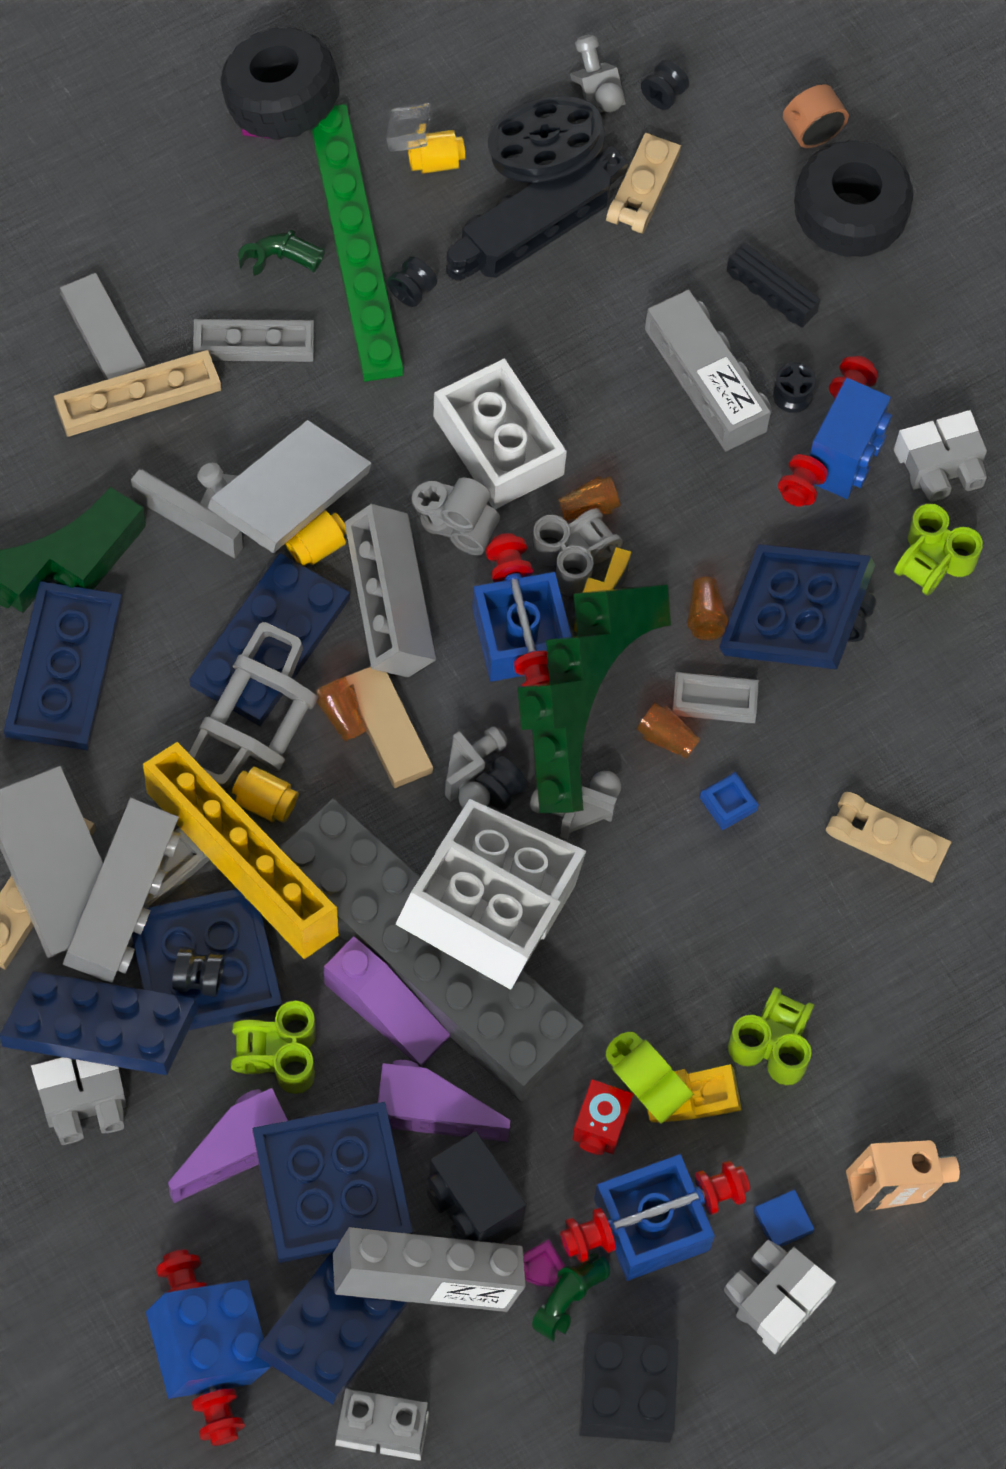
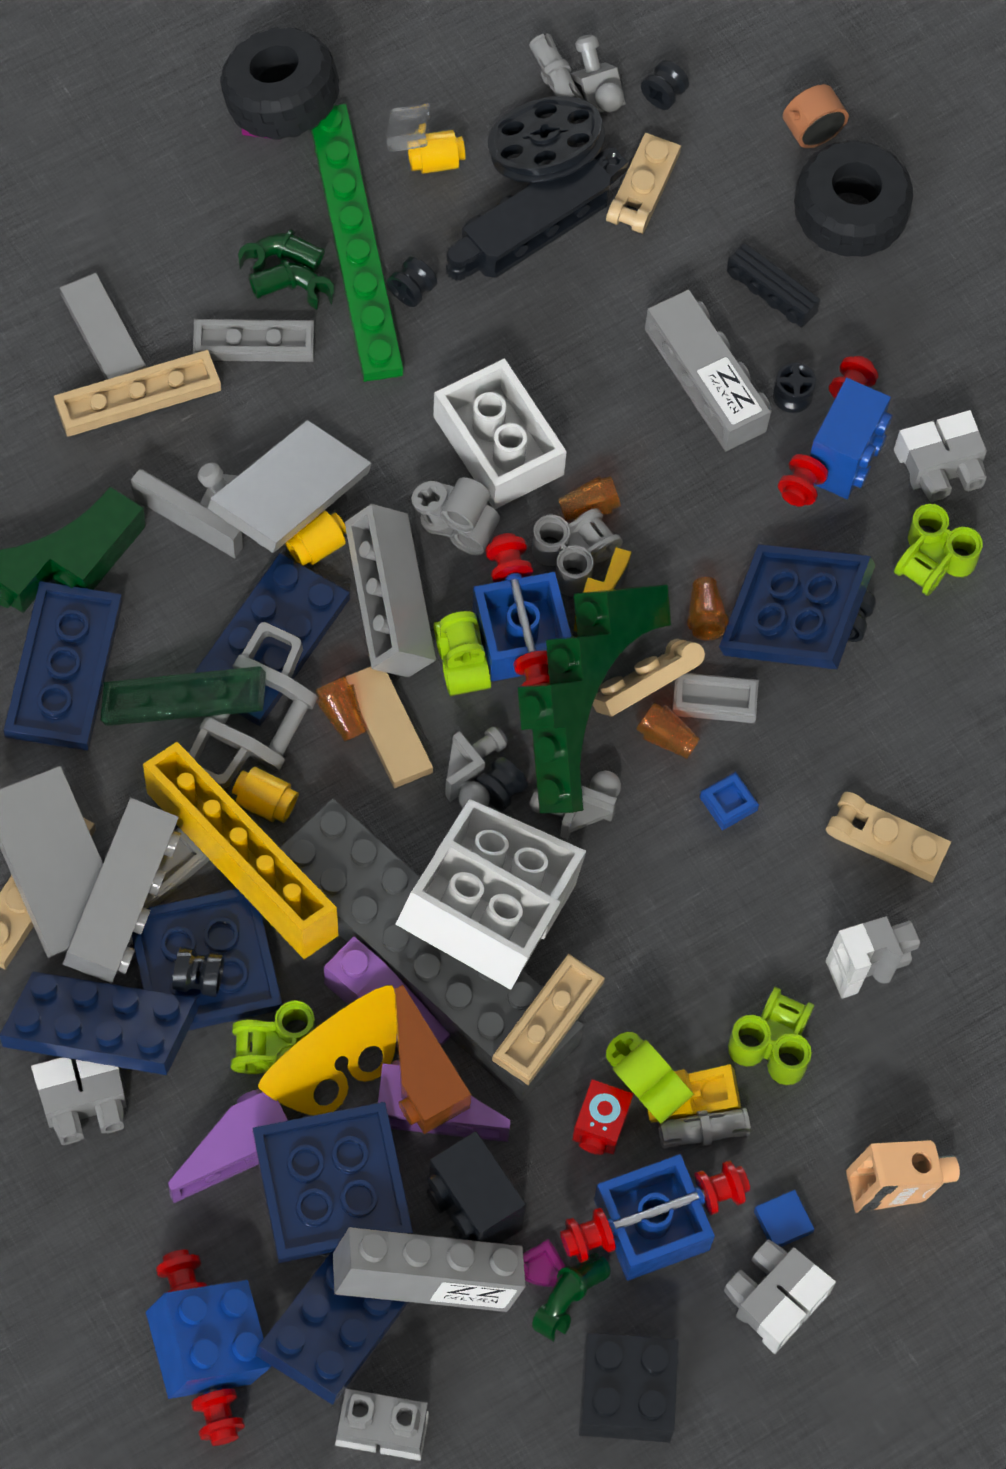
(183, 696): none -> clear green tile
(290, 276): none -> dark green piece
(312, 1059): none -> yellow piece
(428, 1081): none -> dark orange slope
(462, 653): none -> lime piece
(548, 1019): none -> tan tile
(554, 68): none -> light grey pin
(649, 676): none -> tan plate
(704, 1128): none -> light grey pin
(870, 950): none -> hips

